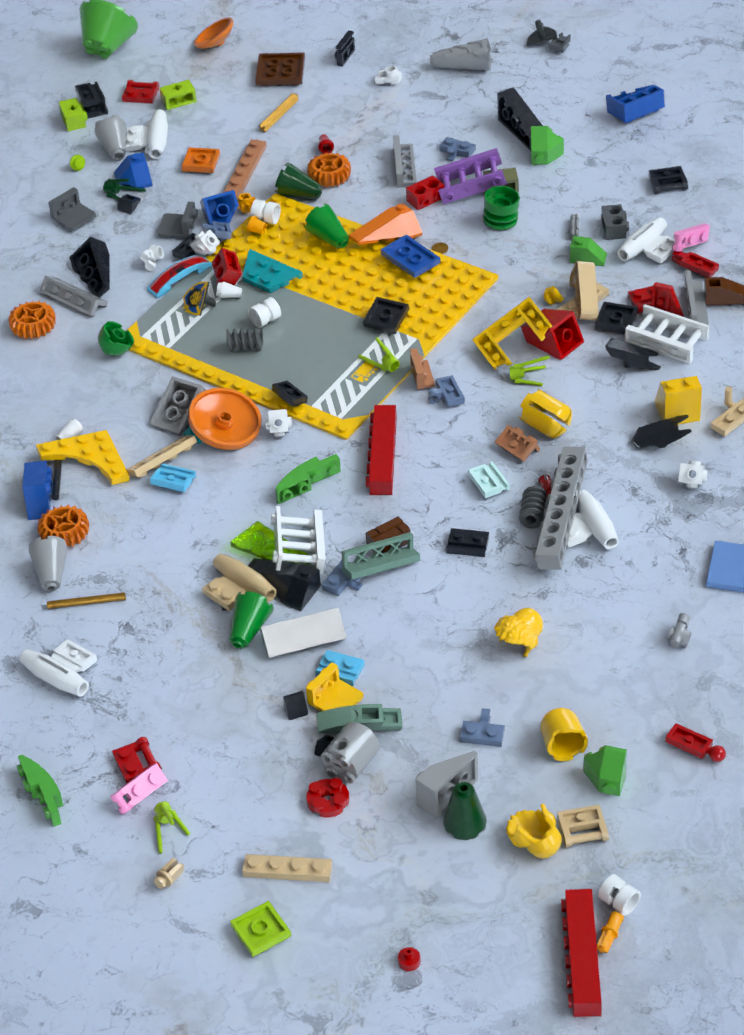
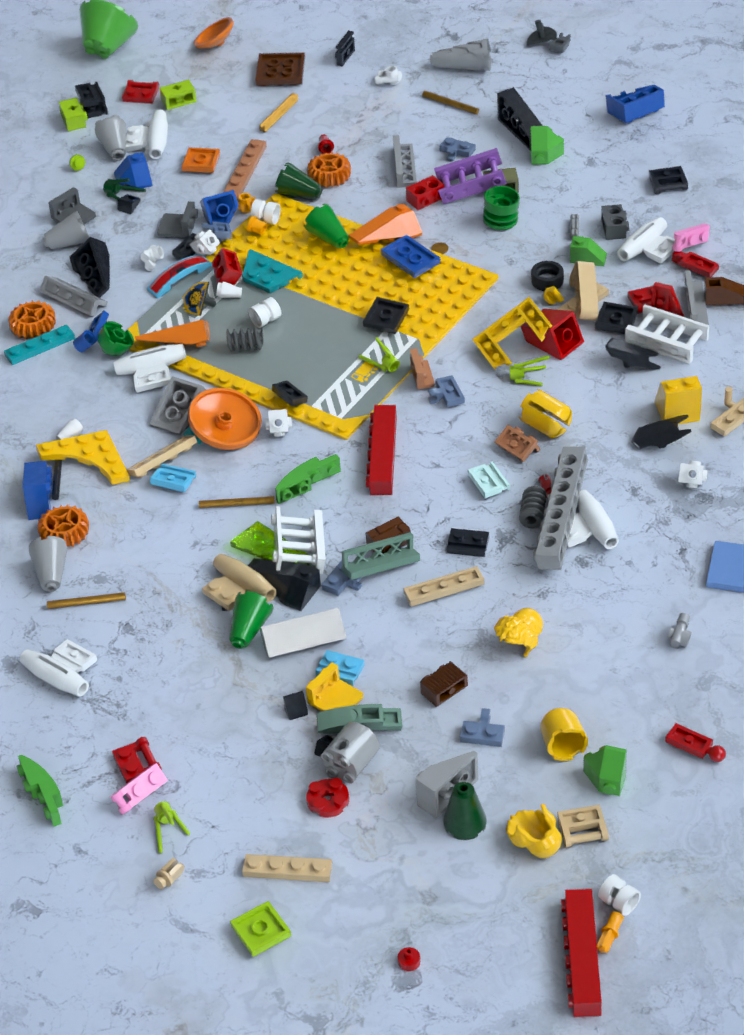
(39, 344): none -> teal plate
(66, 233): none -> light grey cone
(90, 336): none -> blue plate
(150, 366): none -> white plate
(191, 333): none -> orange wedge
(237, 502): none -> pearl gold bar
(443, 586): none -> tan plate
(443, 683): none -> reddish brown brick
(450, 102): none -> pearl gold bar
(547, 267): none -> black tyre

